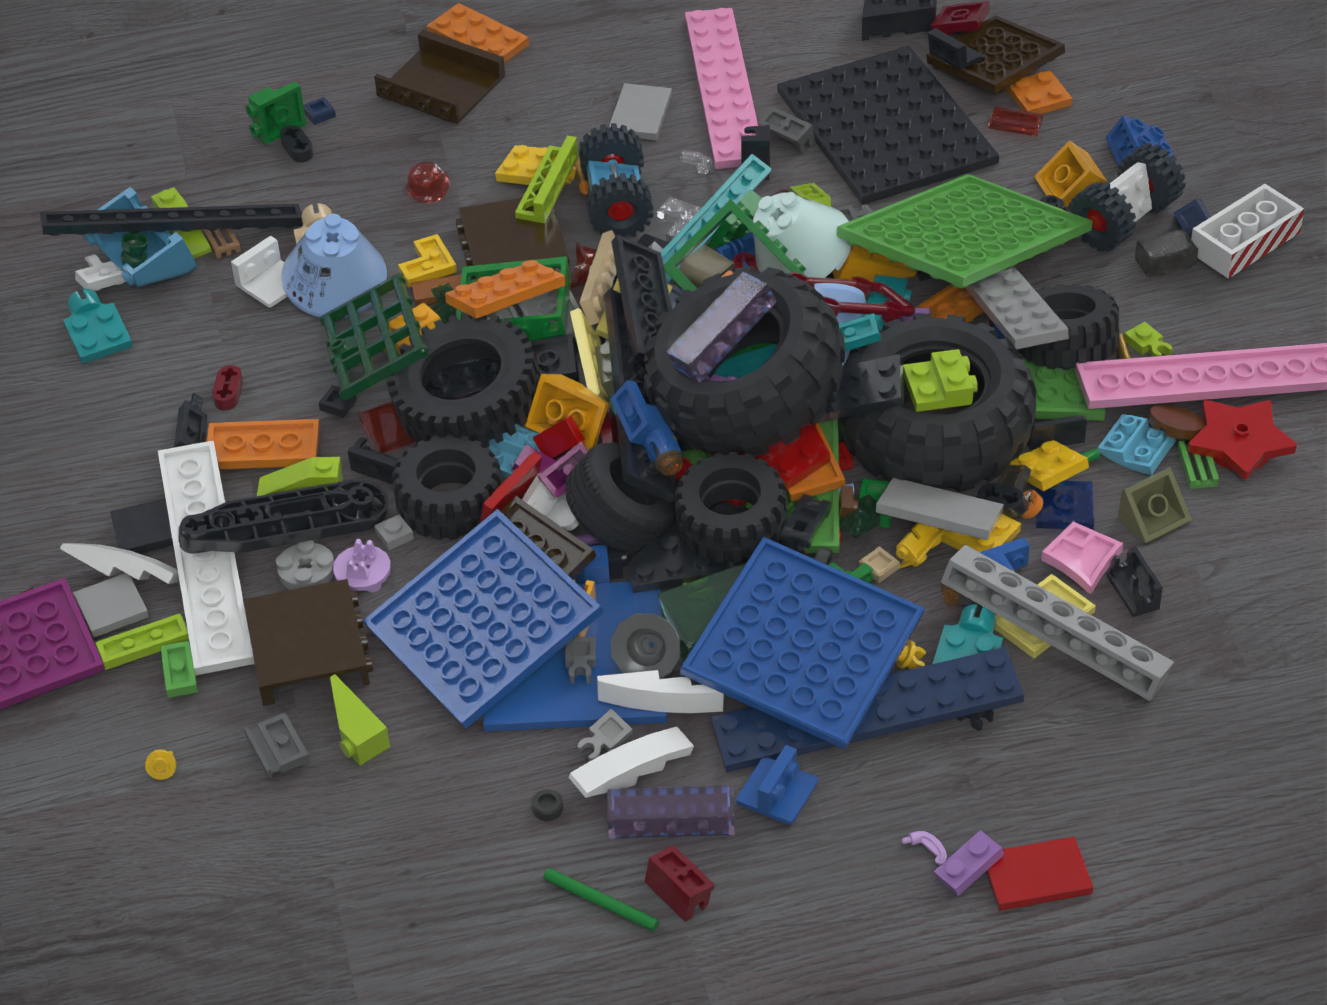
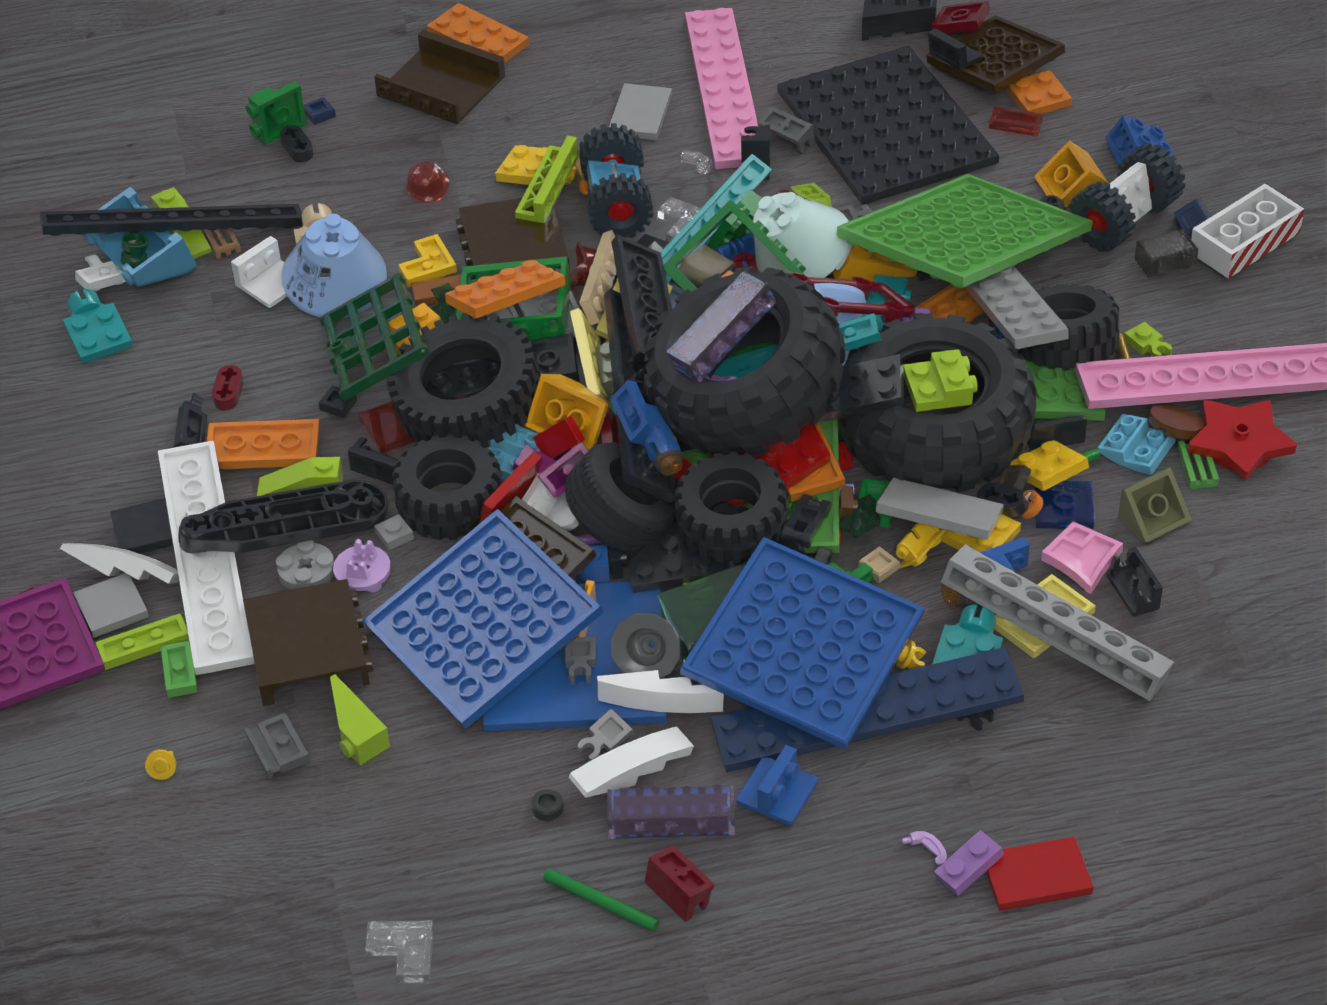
(409, 941): none -> clear plate

